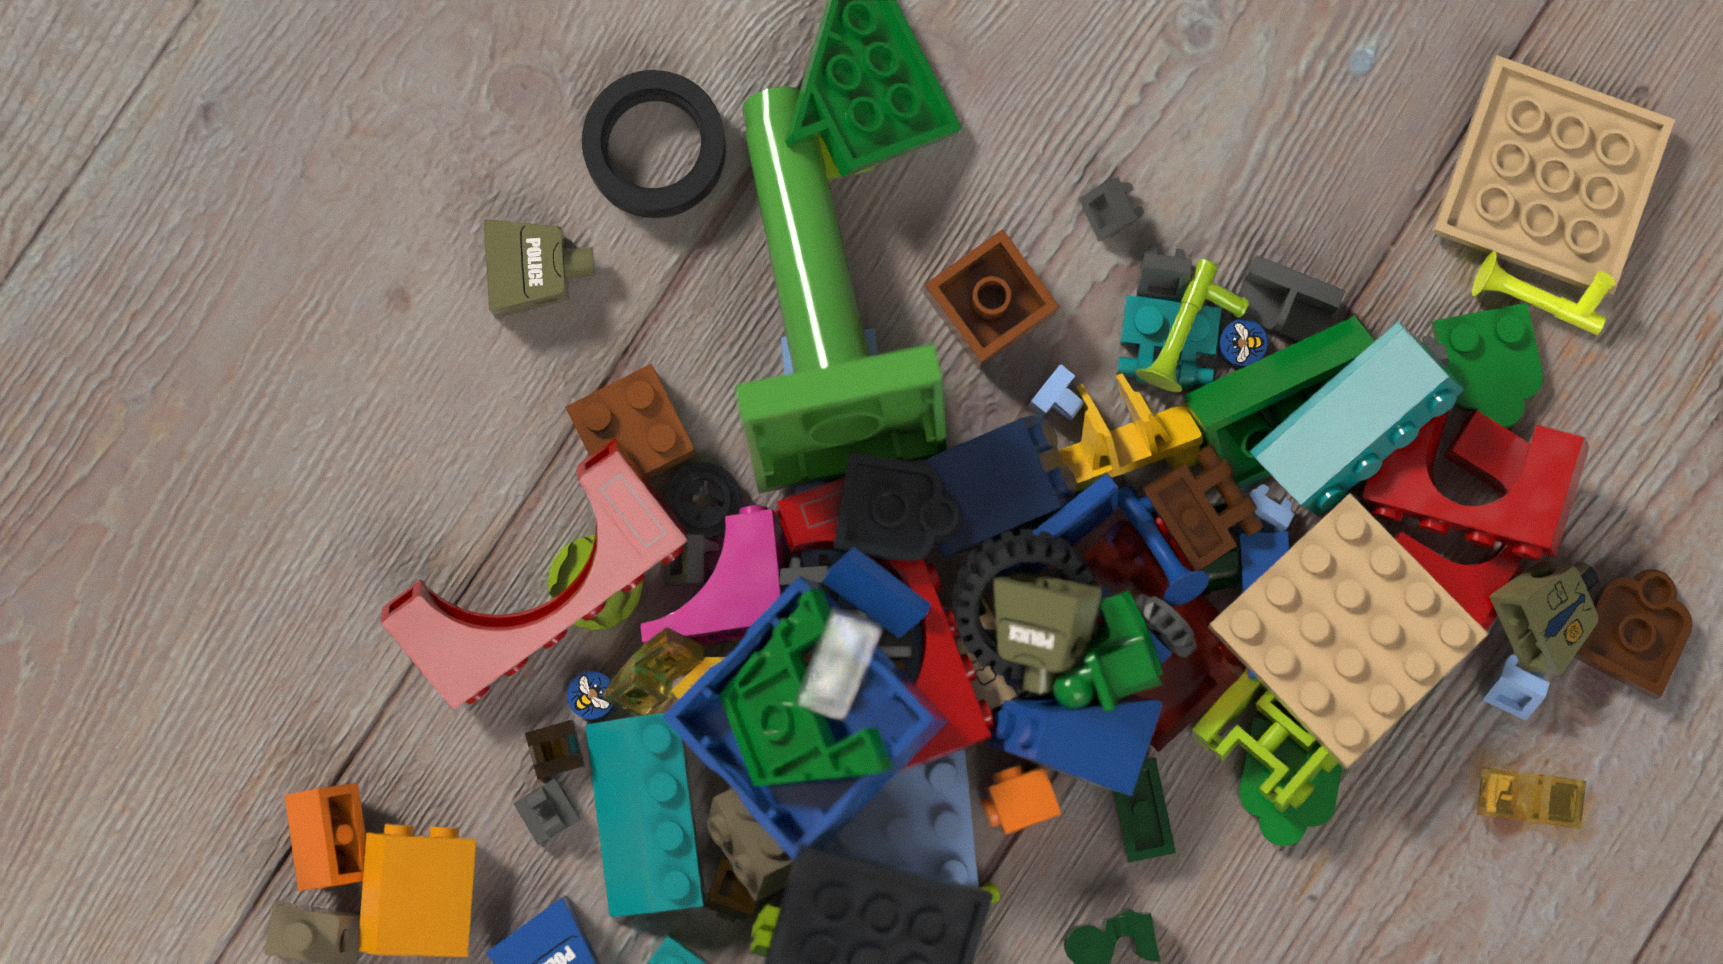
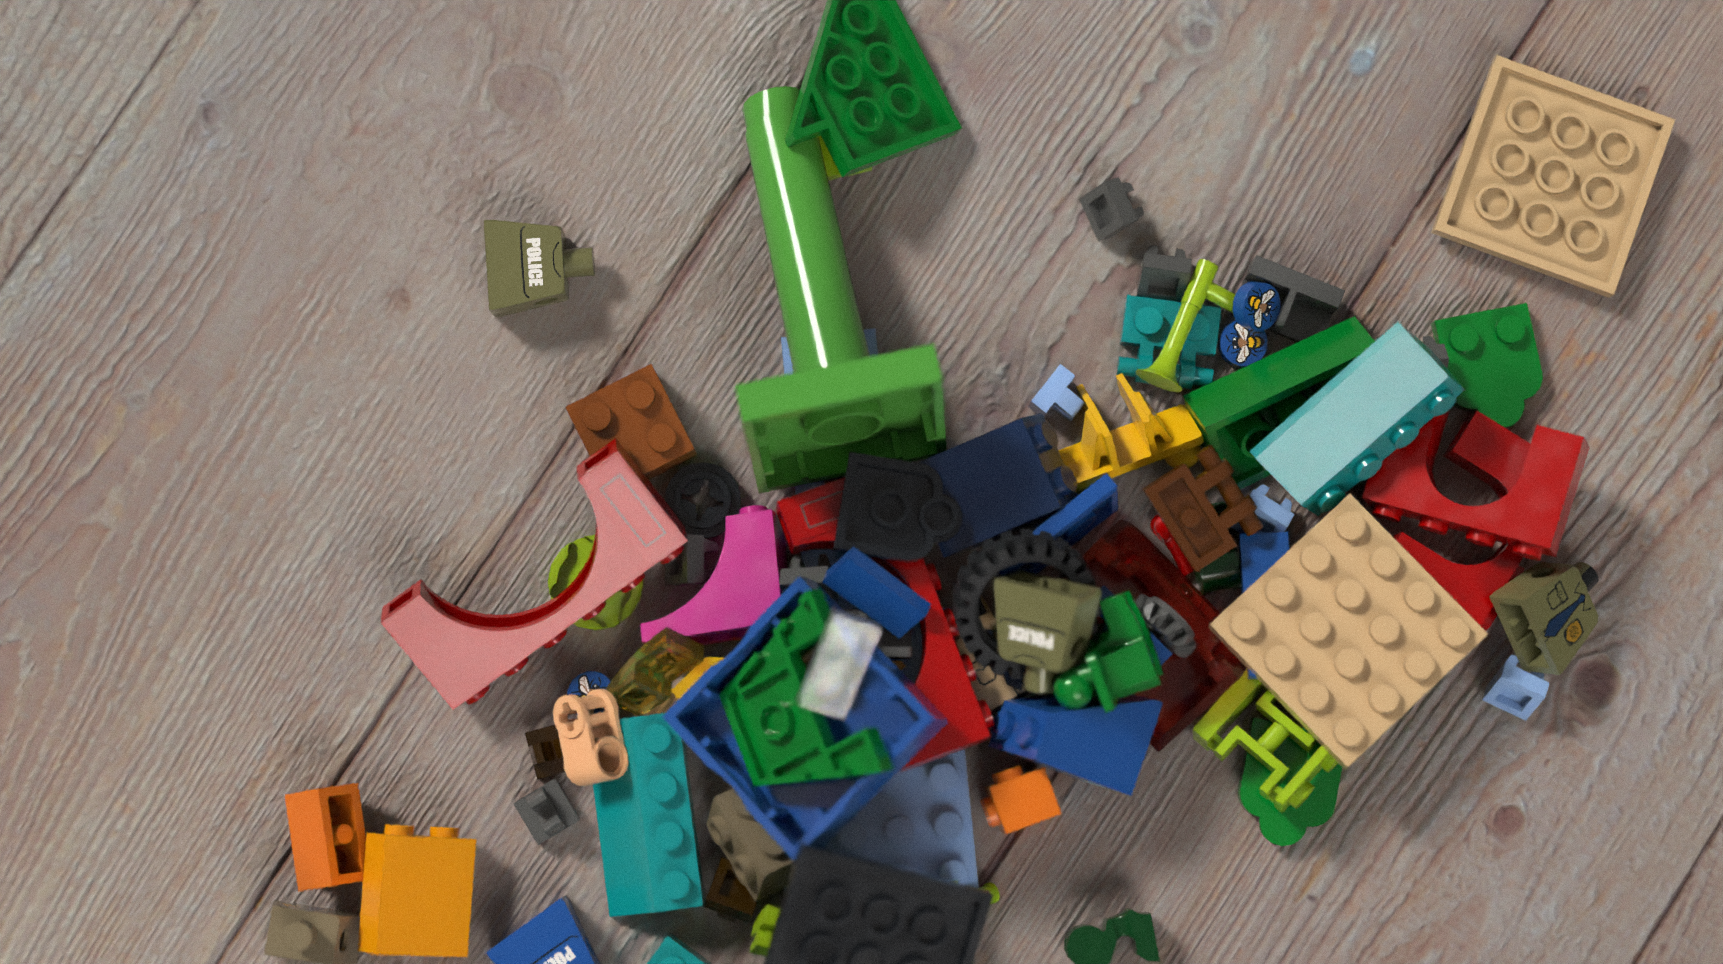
(592, 742): none -> light nougat piece
(638, 89): black tyre -> none
(990, 299): dark orange brick -> none
(1145, 817): dark green plate -> none
(1182, 583): blue piece -> none
(1256, 305): none -> blue tile
(1531, 797): clear yellow slope -> none
(1579, 314): neon yellow piece -> none
(1638, 631): reddish brown plate -> none

